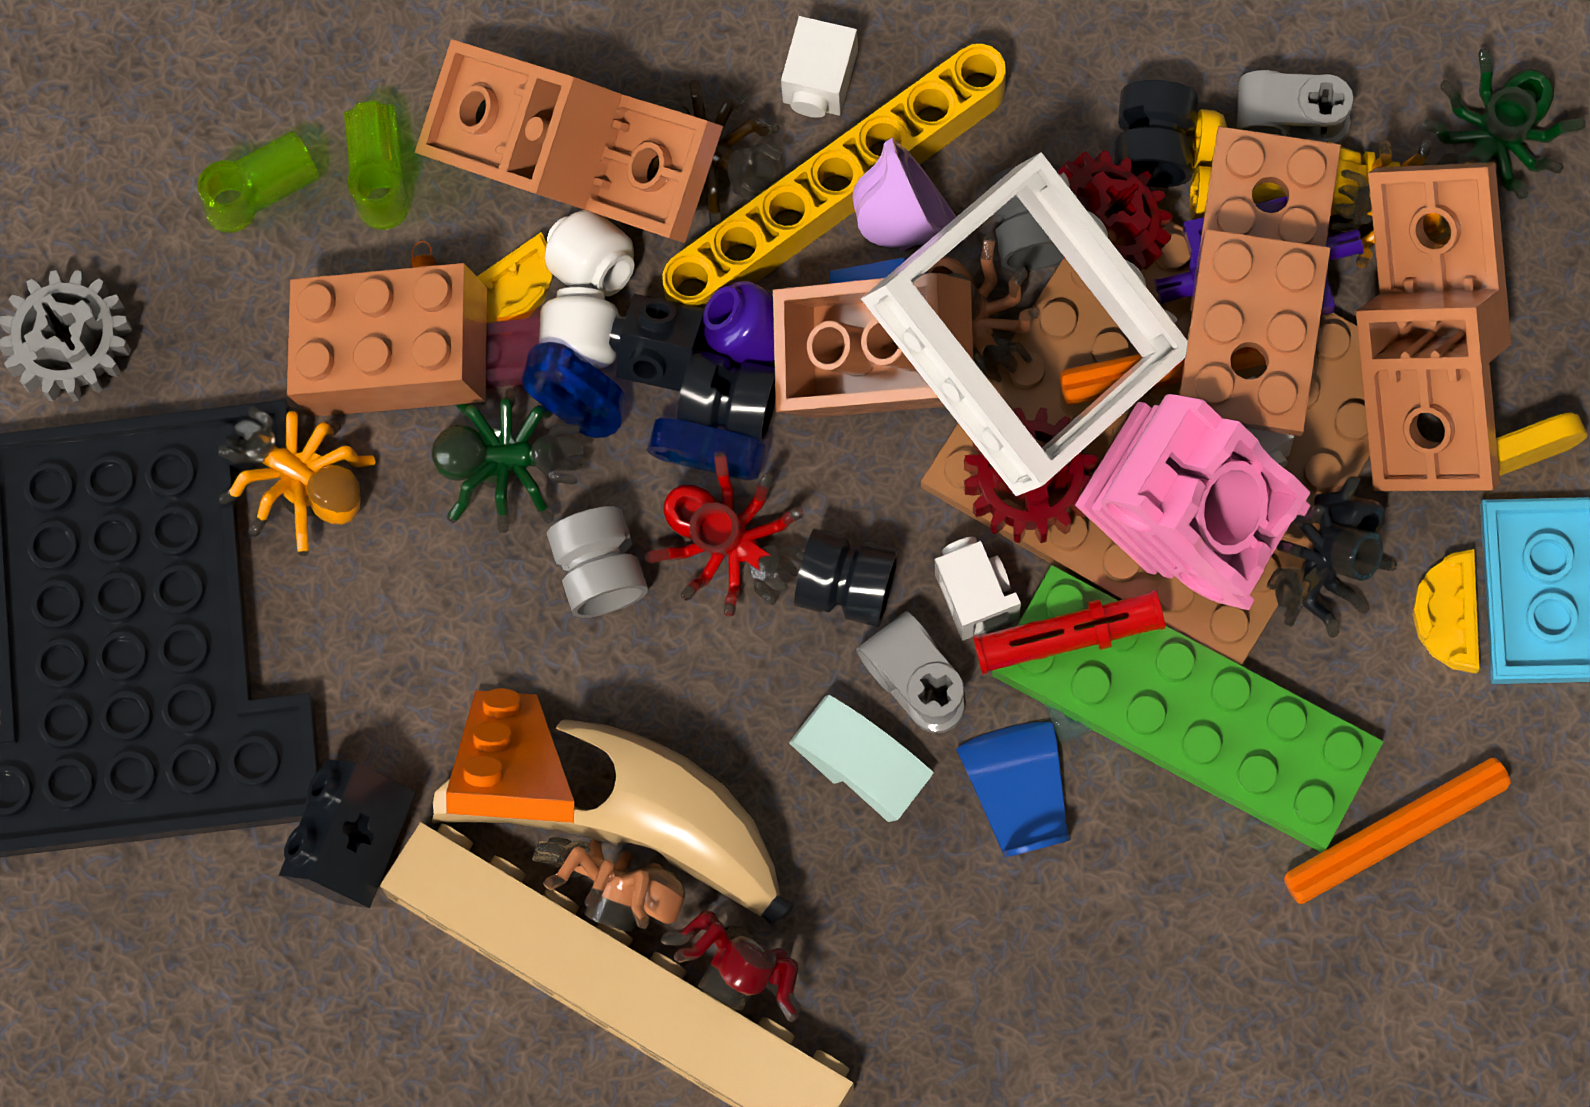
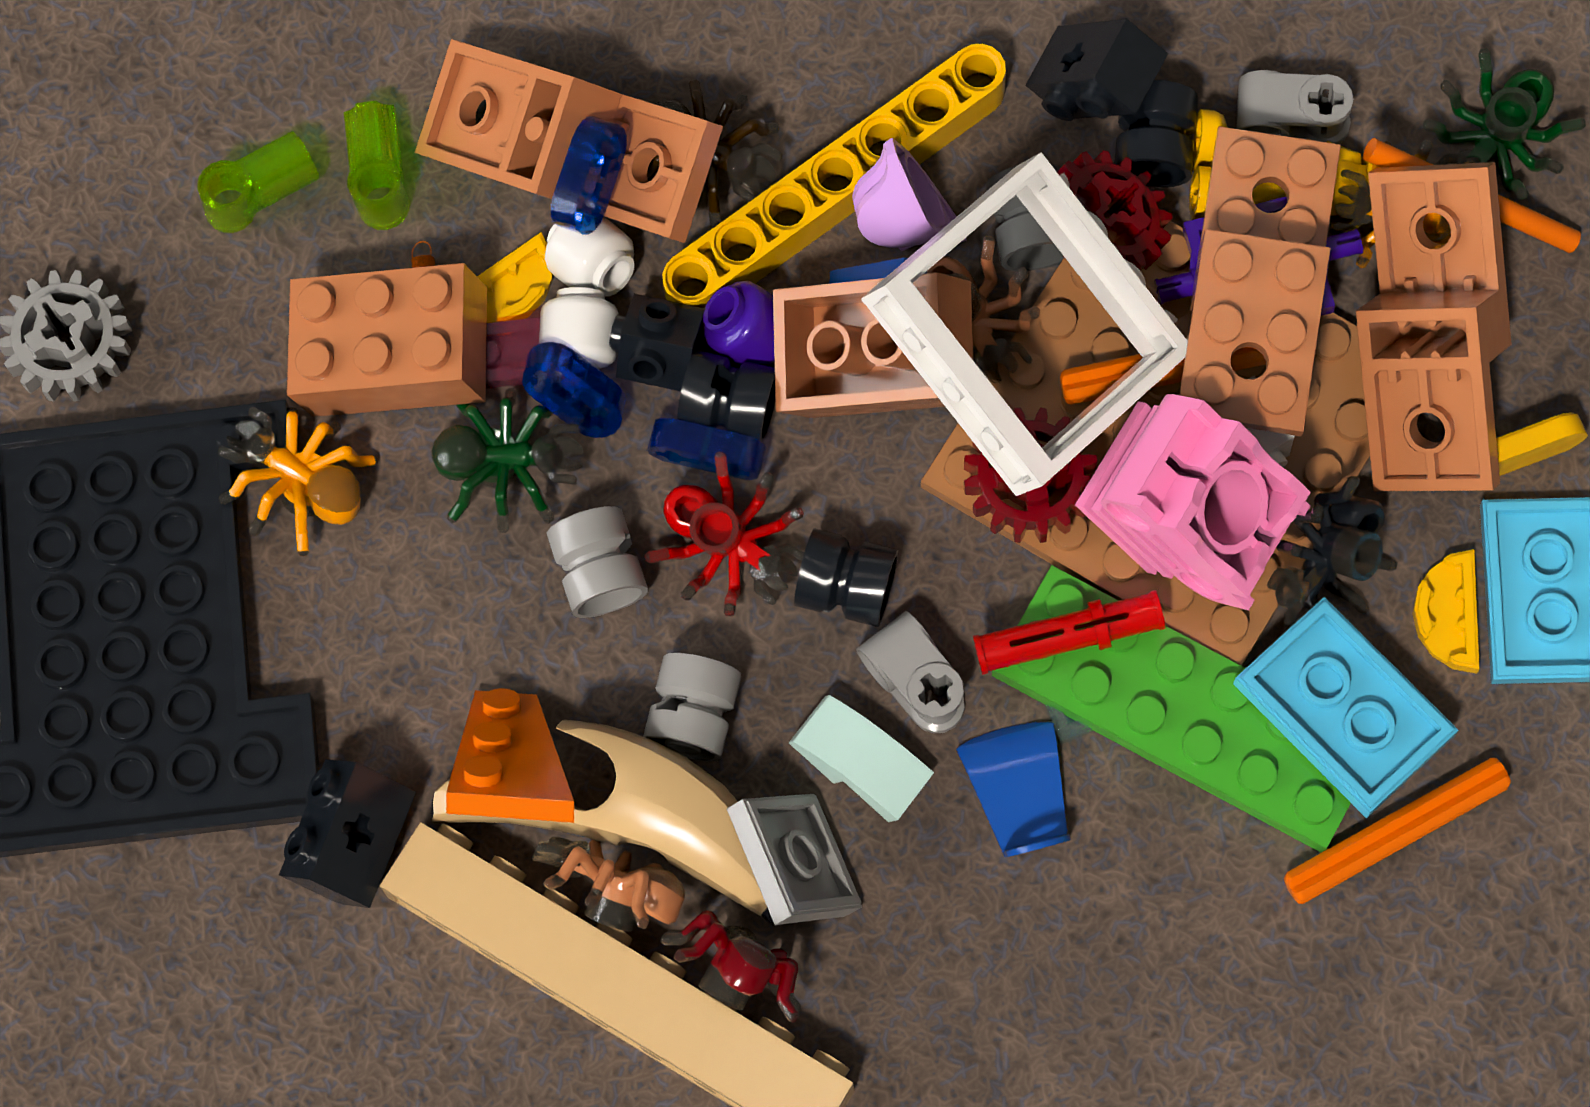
(588, 175): none -> clear blue beam
(692, 705): none -> light grey wheel
(794, 858): none -> light grey tile
(819, 67): white brick -> none
(975, 588): white brick -> none
(1096, 70): none -> black brick
(1345, 707): none -> medium azure tile
(1511, 212): none -> orange bar

